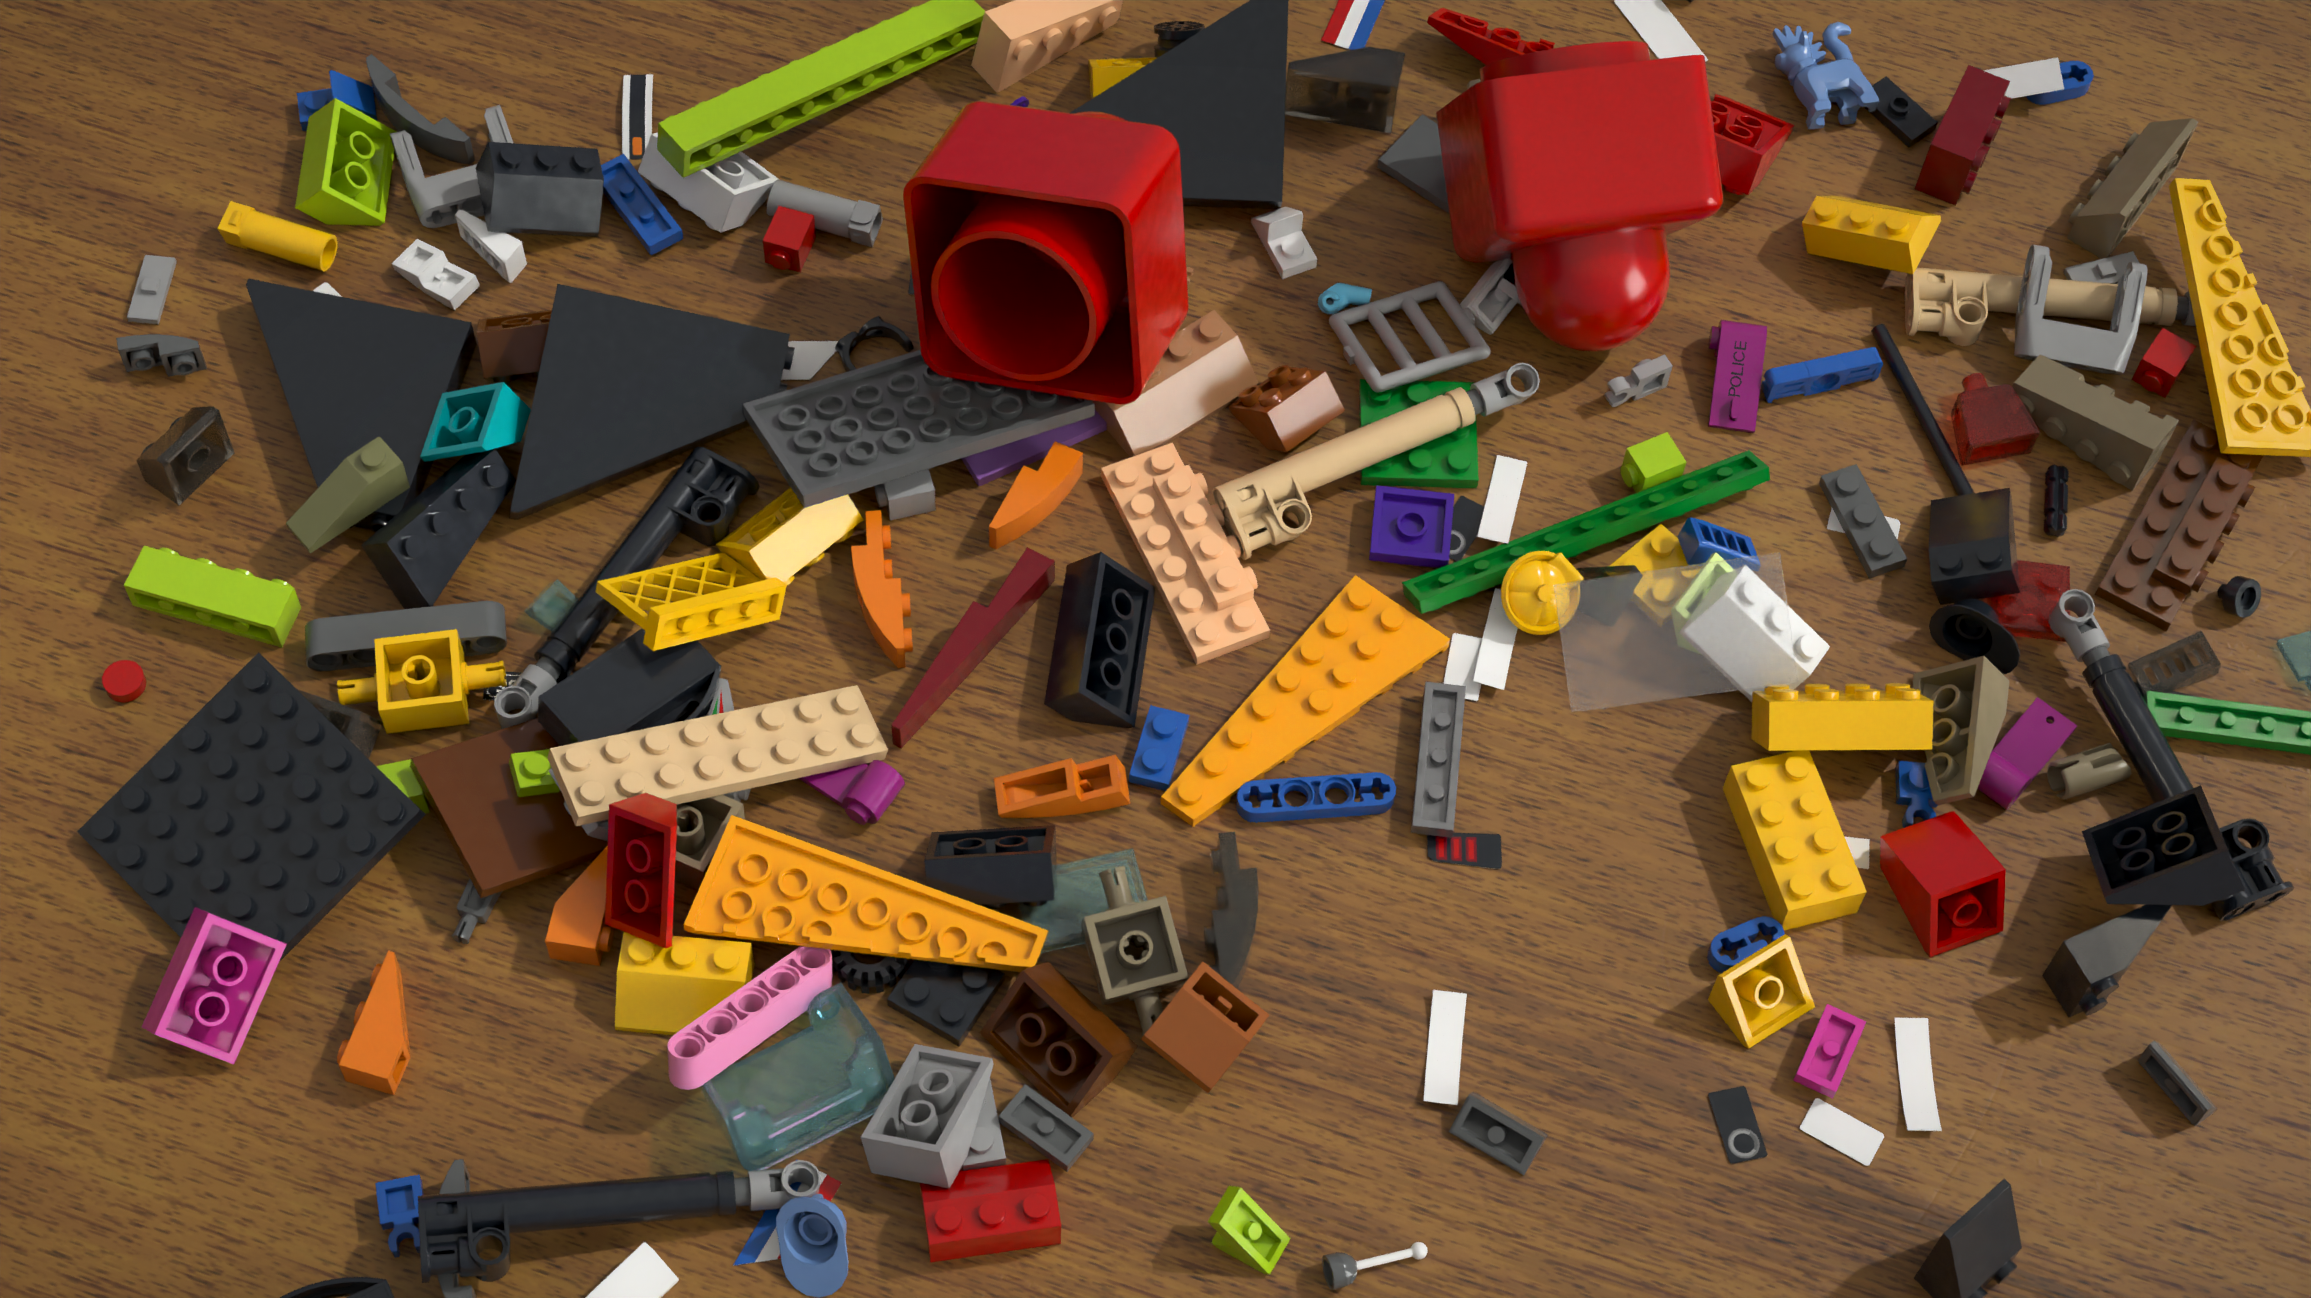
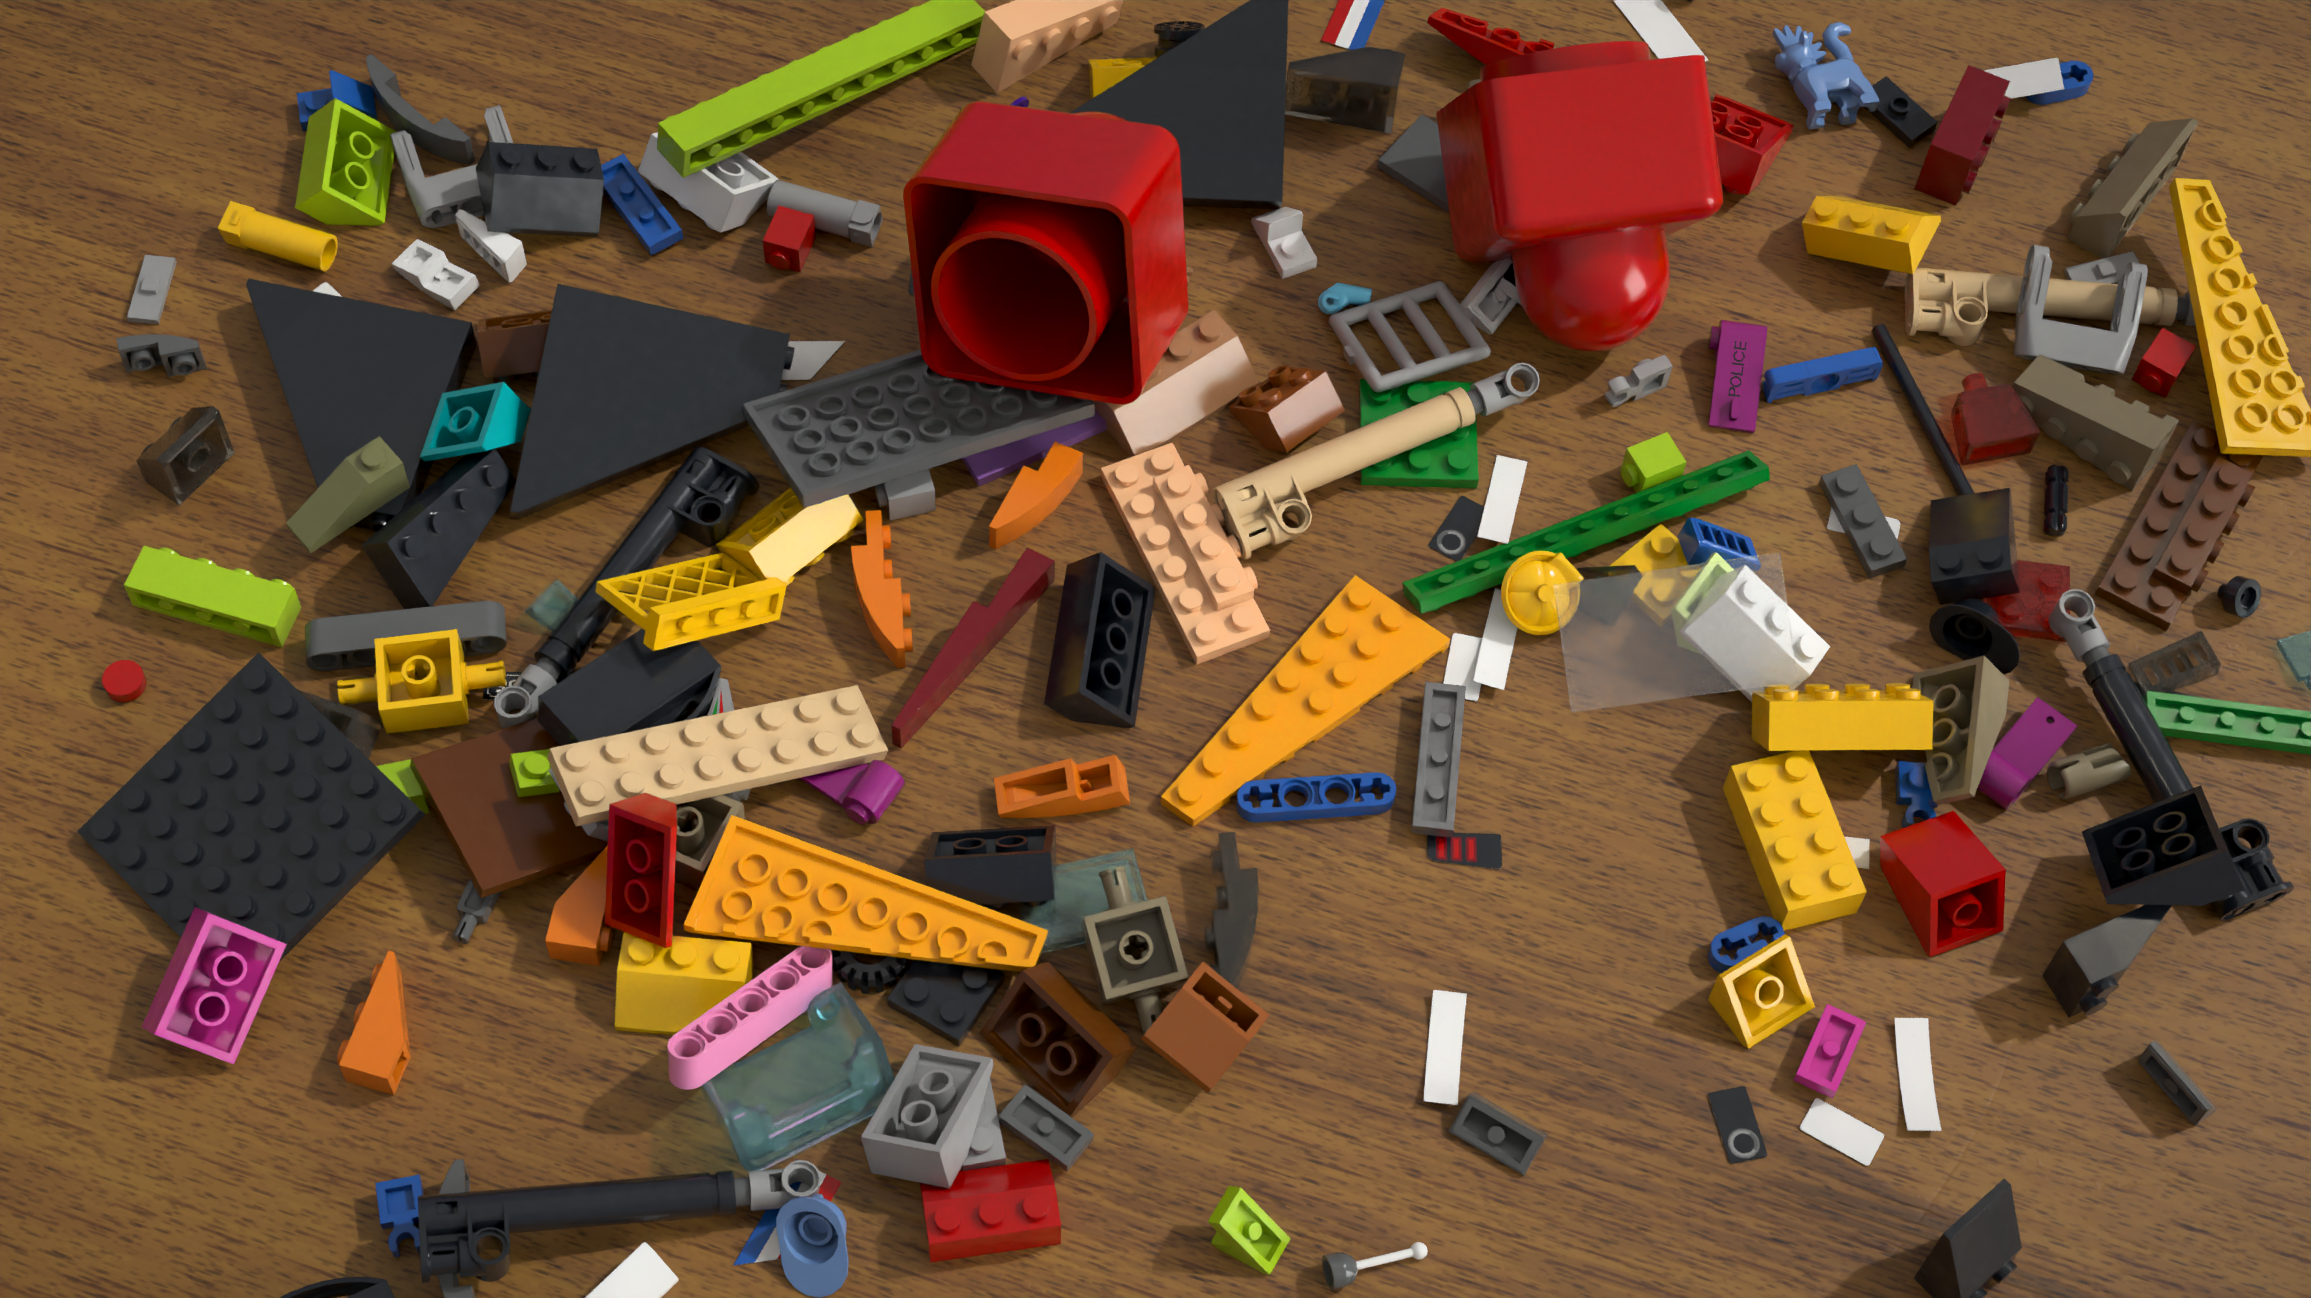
(636, 114): sticker -> none
(873, 328): black cap -> none
(1159, 748): blue plate -> none
(1411, 527): dark purple plate -> none

